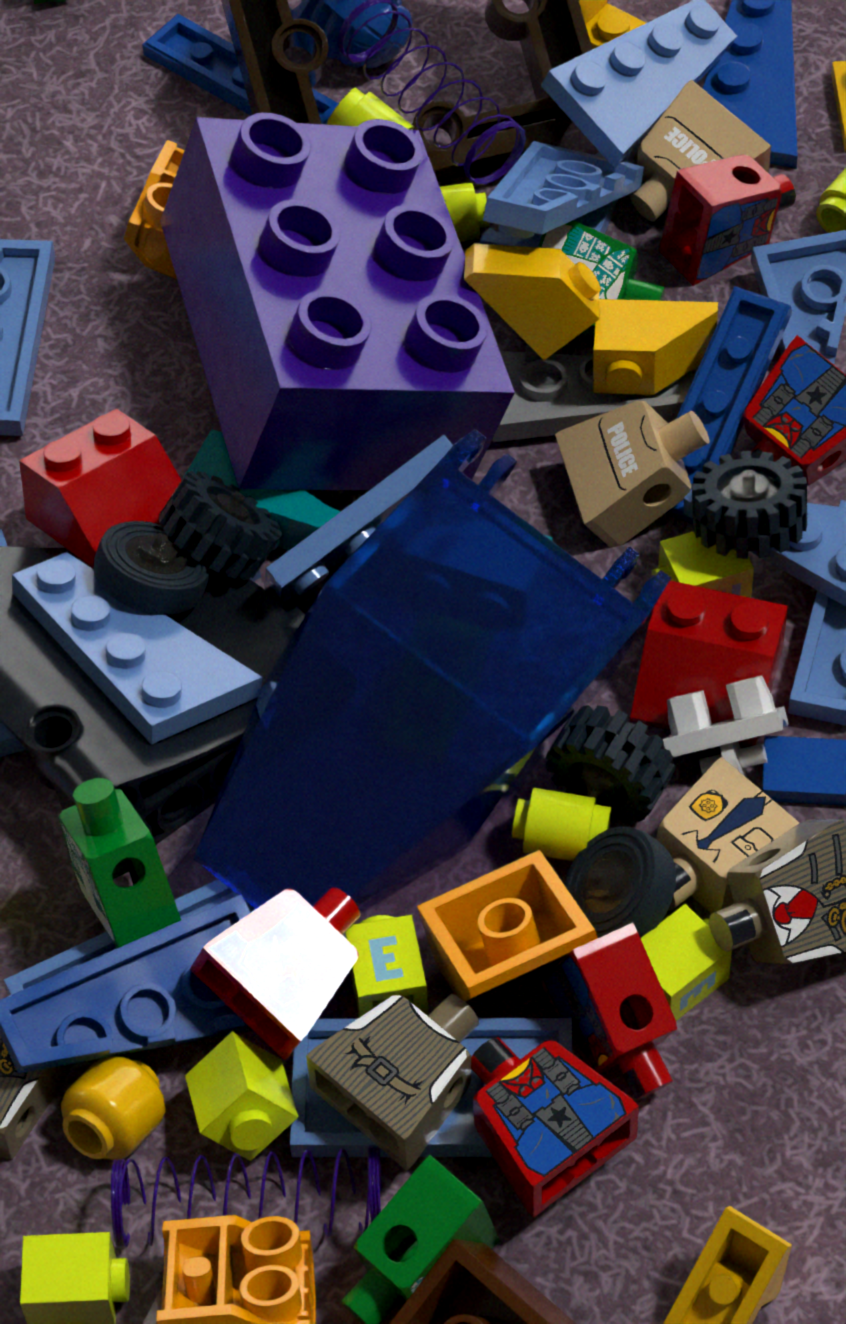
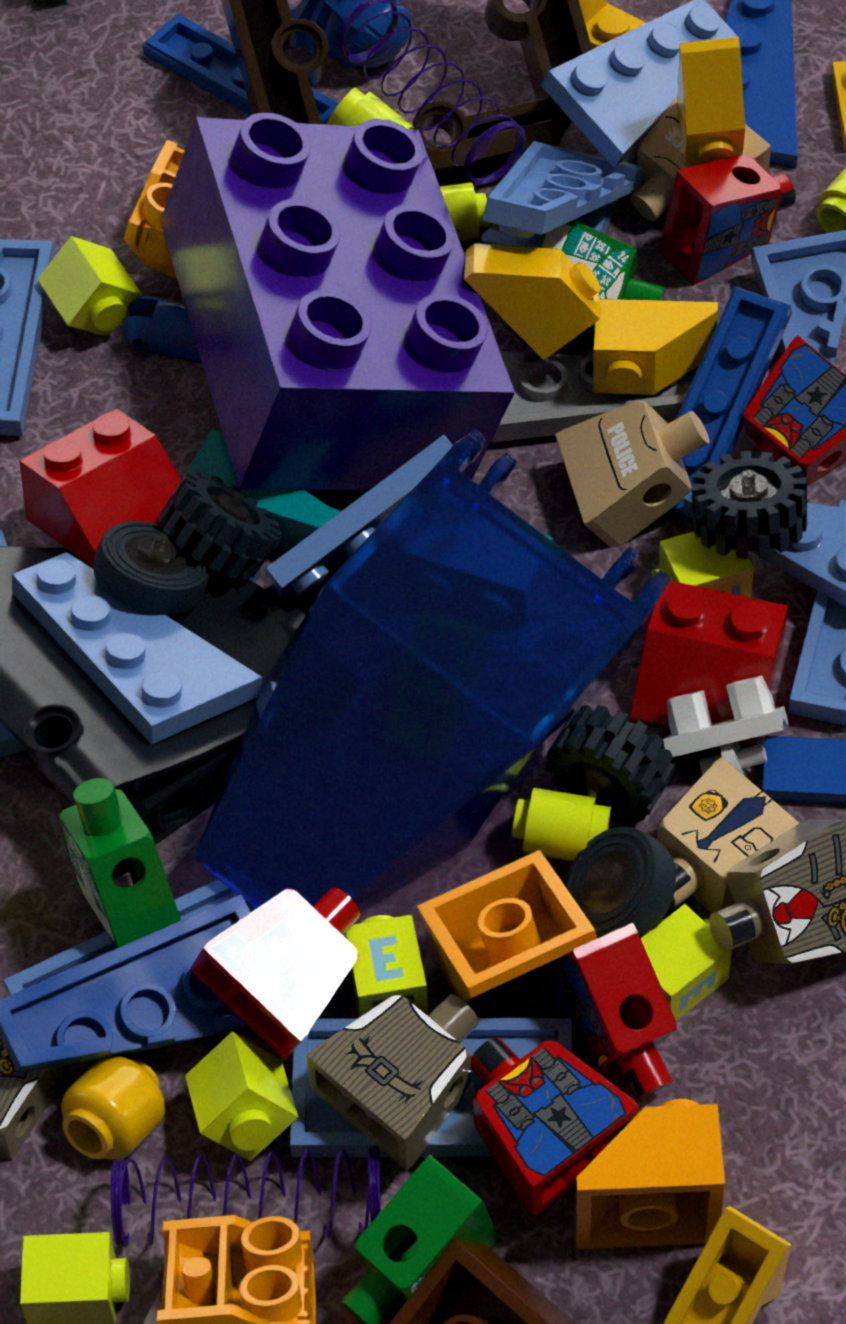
(89, 286): none -> neon yellow brick
(160, 328): none -> blue piece
(654, 1181): none -> light orange slope
(711, 99): none -> yellow slope

